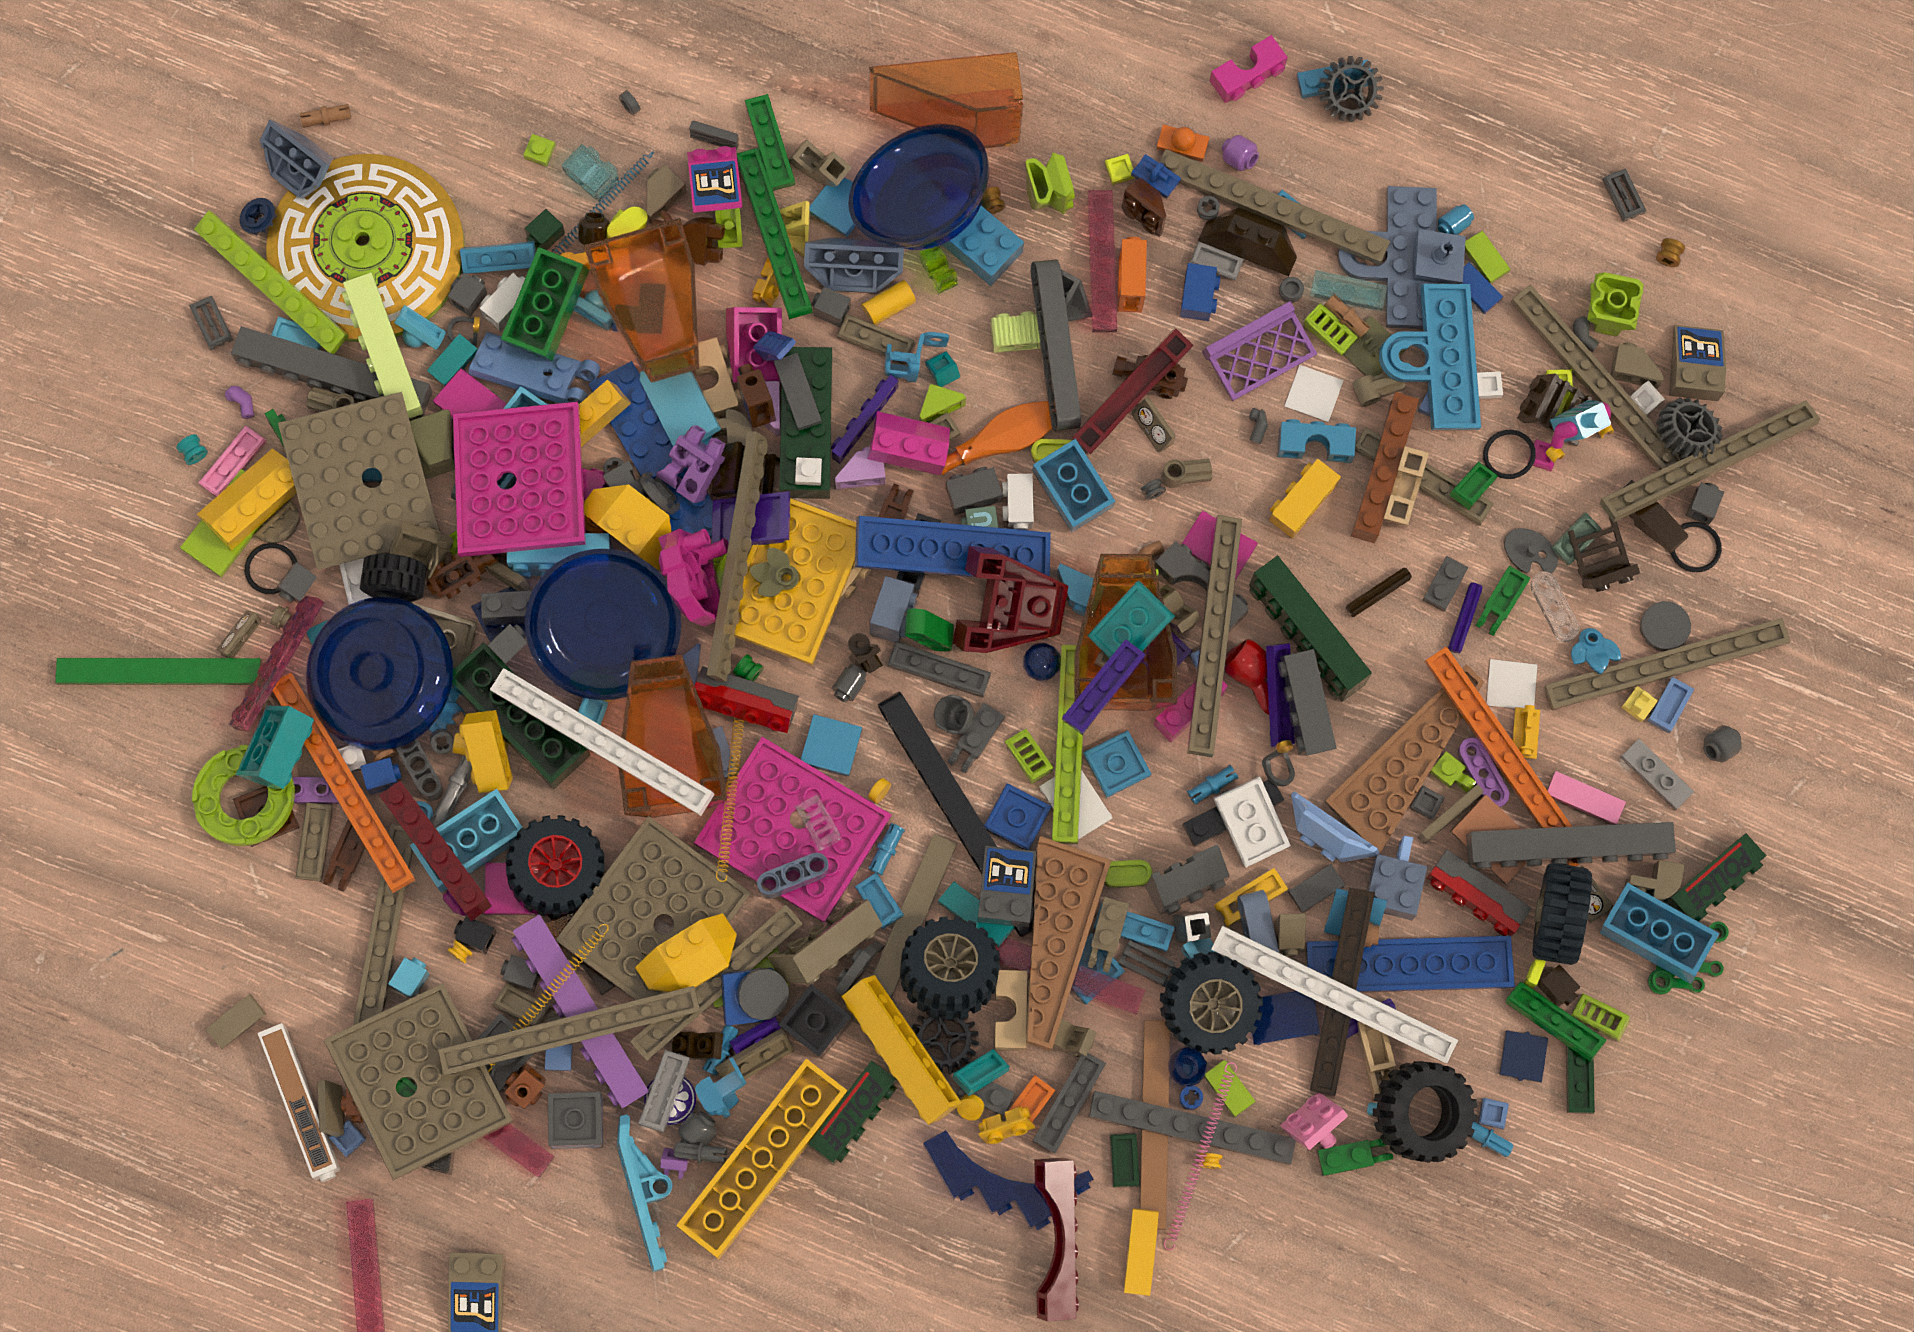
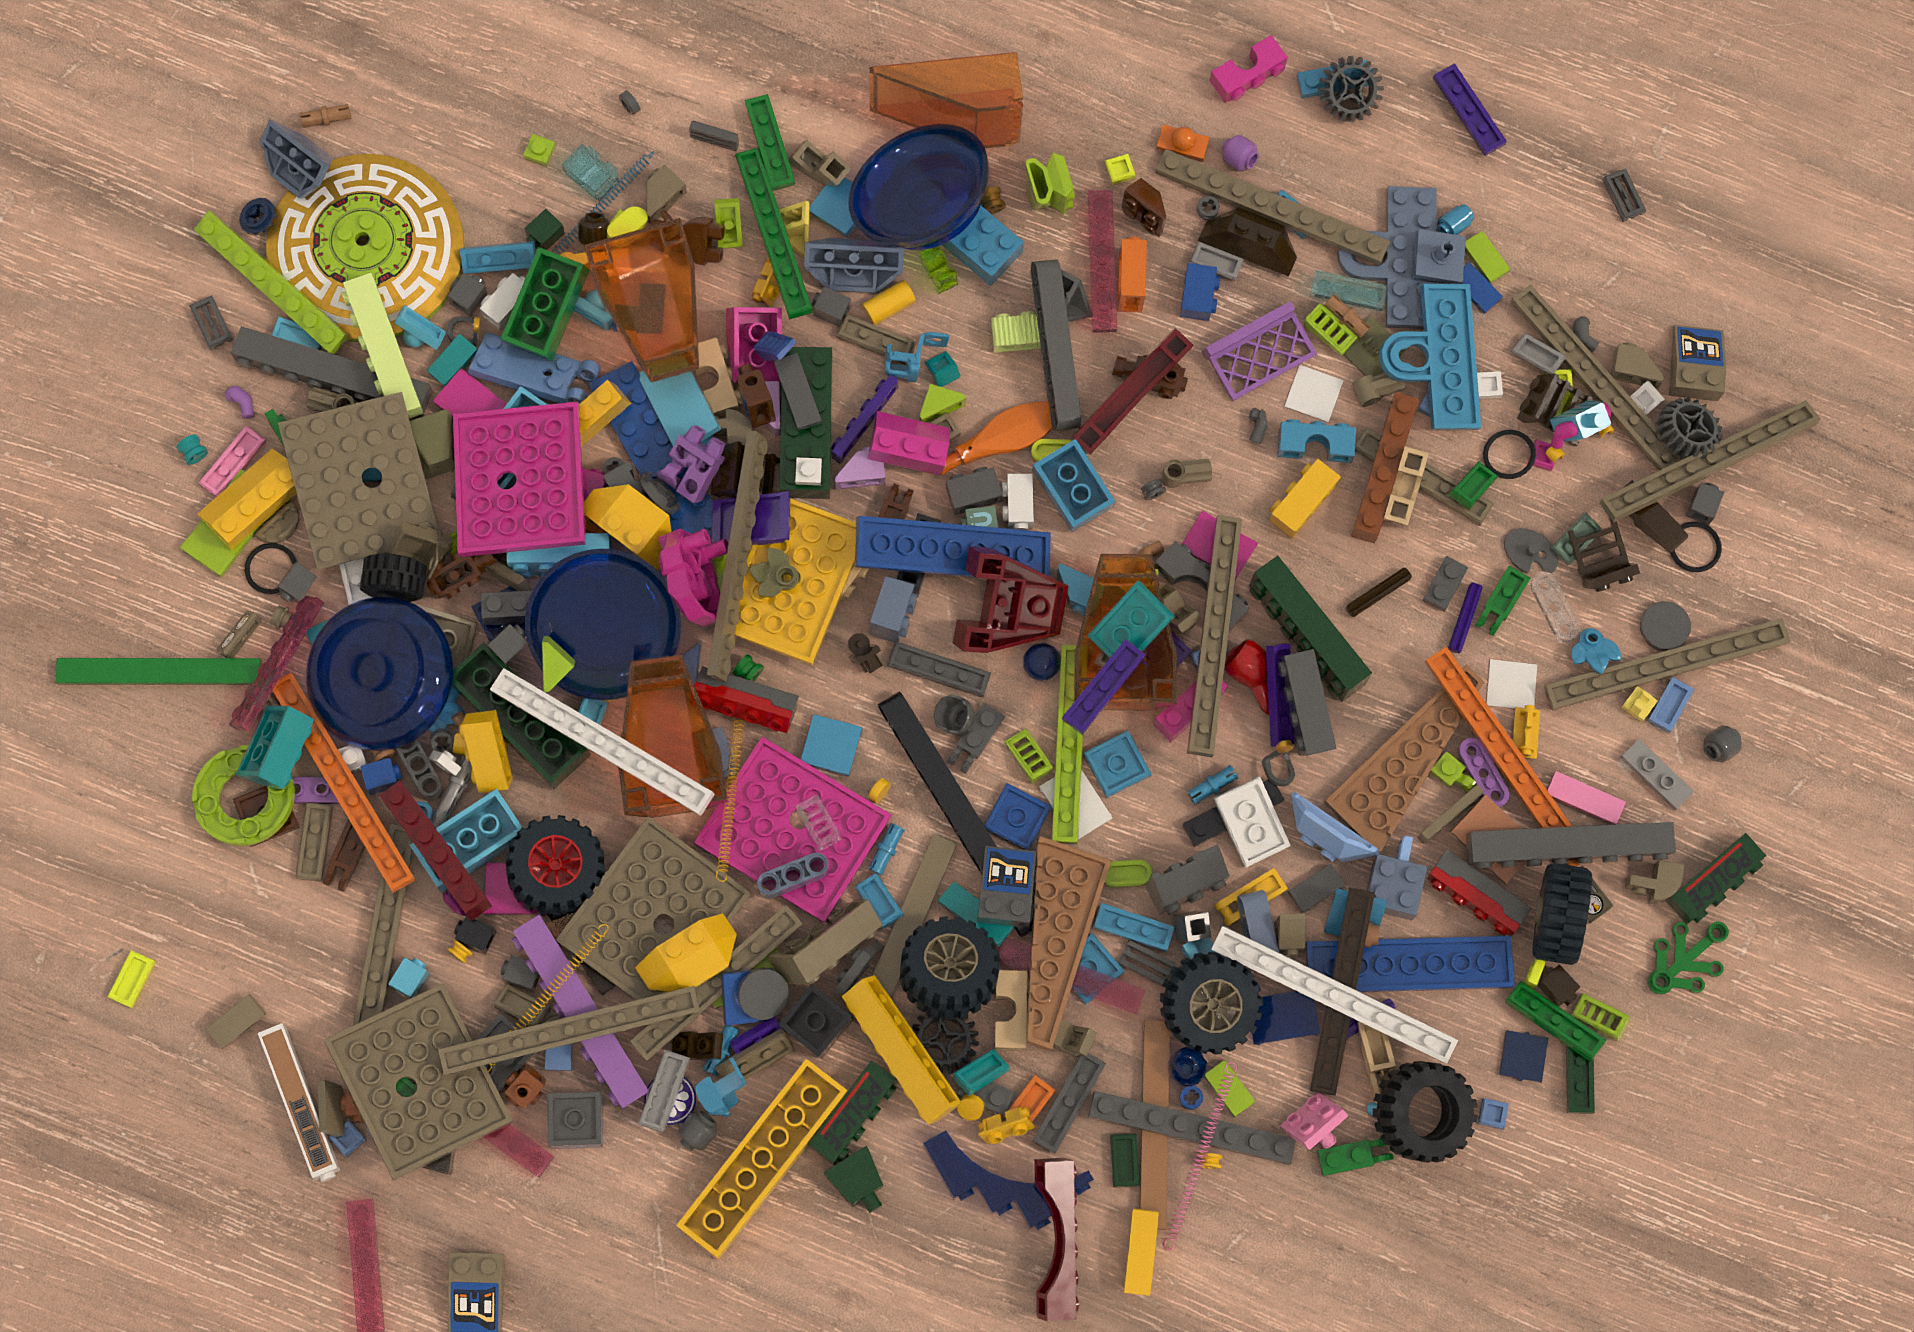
(131, 979): none -> neon yellow tile
(445, 761): none -> white plate
(555, 663): none -> lime slope
(640, 1176): medium azure piece -> none
(669, 1162): medium lavender tile -> none
(700, 1152): dark grey axle -> none
(714, 179): slope -> none
(849, 683): dark grey brick -> none
(857, 1179): none -> dark green torso
(929, 630): green beam -> none
(1108, 930): dark tan hinge -> none
(1153, 425): slope -> none
(1156, 175): blue hips -> none
(1291, 289): dark grey tile -> none
(1427, 802): dark grey tile -> none
(1469, 109): none -> dark purple plate
(1491, 1140): dark azure axle -> none
(1538, 354): none -> light grey tile
(1614, 303): lime piece -> none
(1659, 933): dark azure brick -> none
(1670, 252): pearl gold wheel -> none

